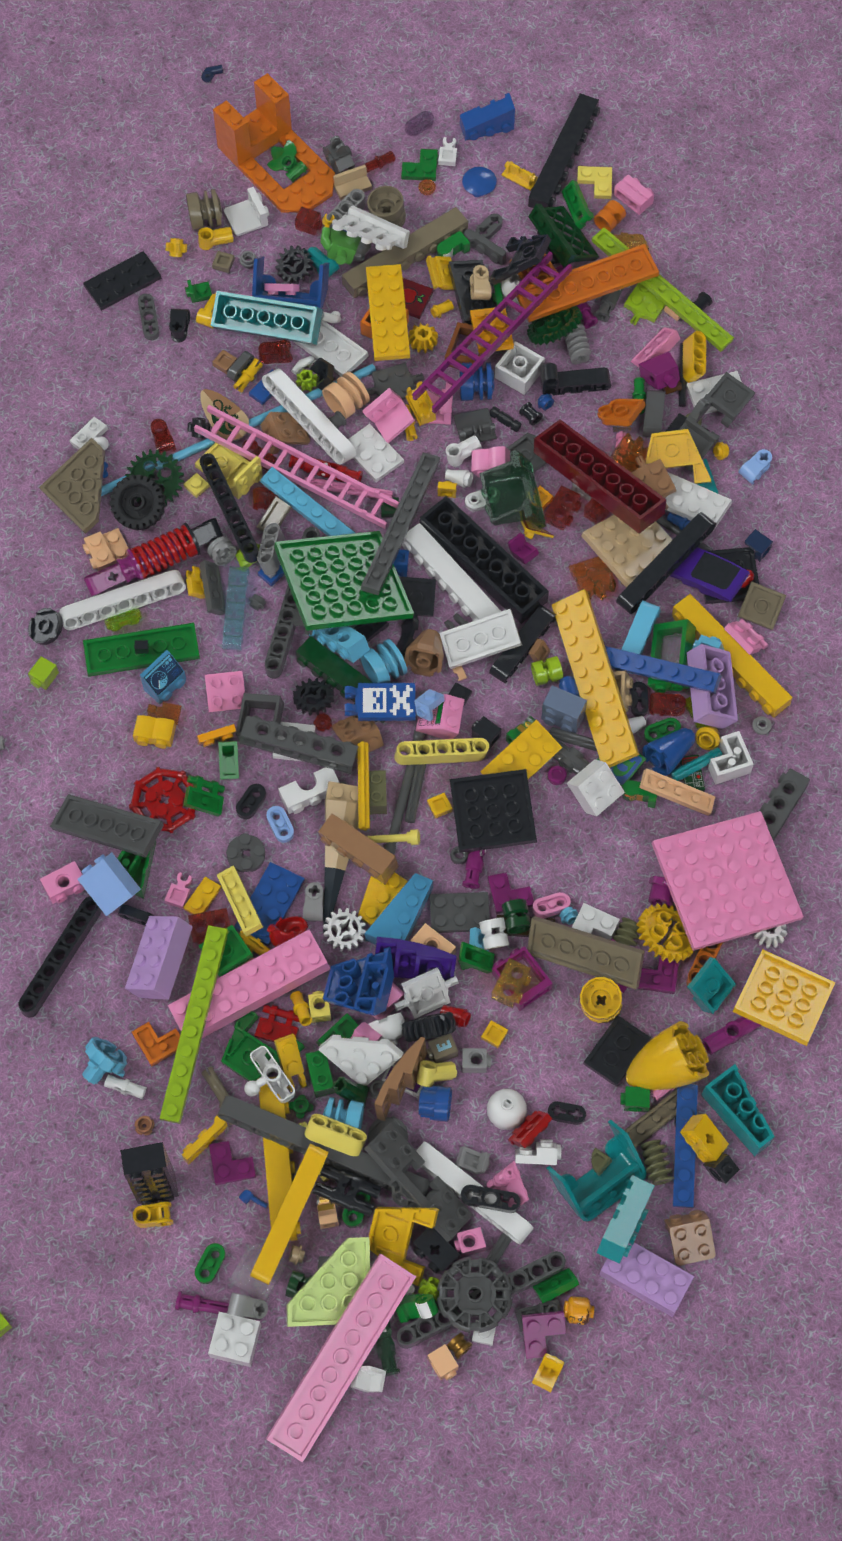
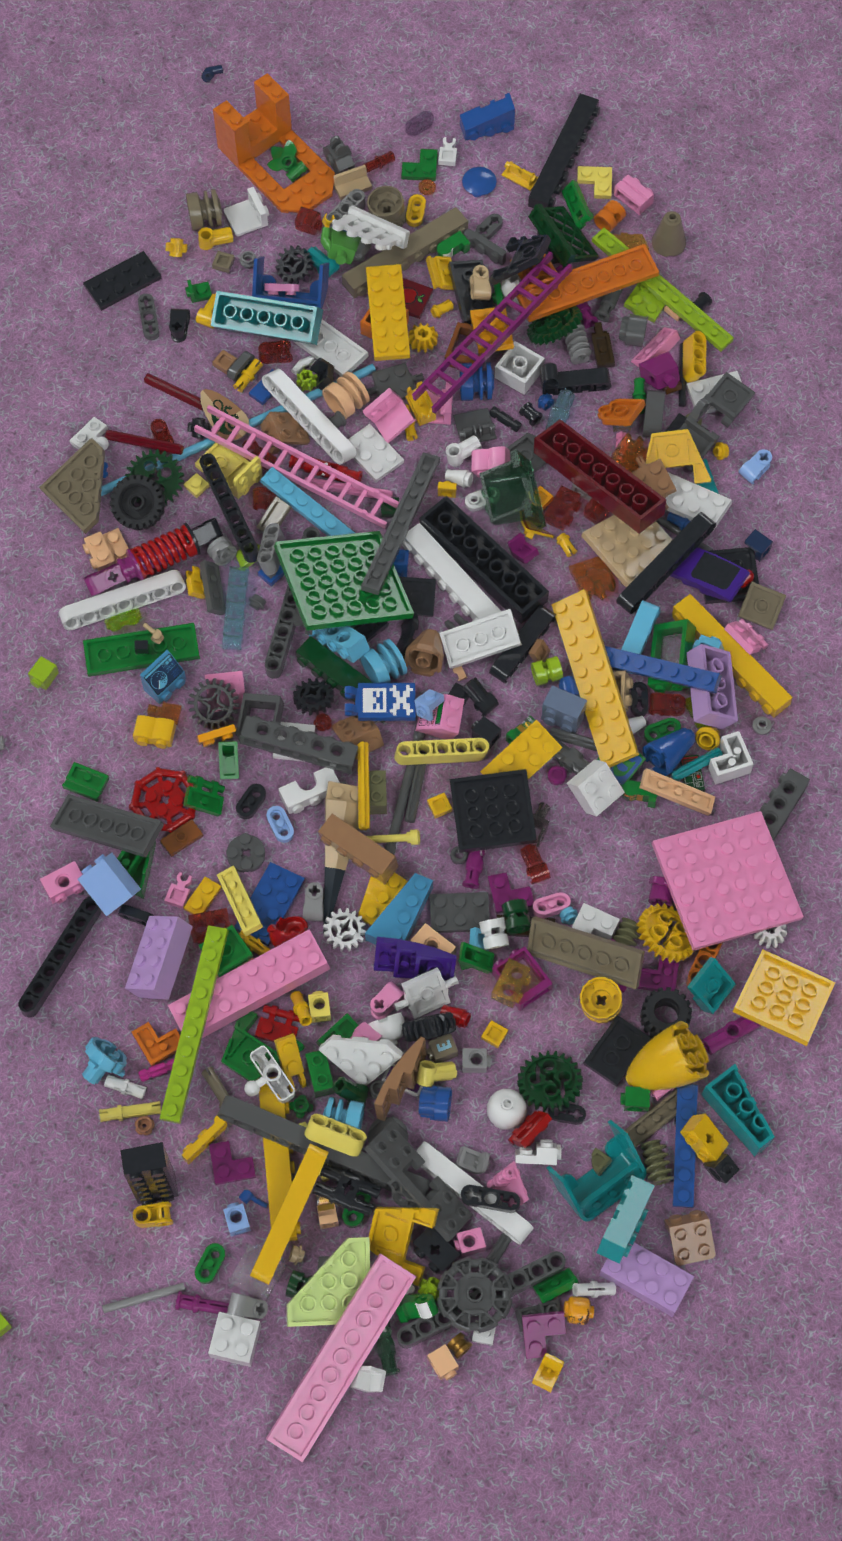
(45, 626): black tile -> none
(85, 781): none -> green plate
(123, 1112): none -> light yellow pin
(143, 1298): none -> light grey bar
(144, 442): none -> dark red axle
(156, 1070): none -> dark pink axle
(157, 636): none -> tan hand
(173, 390): none -> dark red axle
(181, 838): none -> dark orange plate
(229, 709): none -> dark grey gear
(241, 1226): none -> light blue brick
(333, 317): white arm -> none
(361, 983): blue wedge -> none
(415, 211): none -> yellow plate
(483, 700): none -> black piece
(535, 866): none -> clear red piece
(540, 821): none -> clear smoke bracket
(550, 1081): none -> dark green gear
(562, 407): none -> clear light blue piece
(565, 543): none -> yellow pin
(582, 1289): none -> white pin
(602, 347): none -> dark brown hinge
(633, 330): none -> dark grey piece
(664, 998): none -> black tyre
(669, 236): none -> dark tan cone

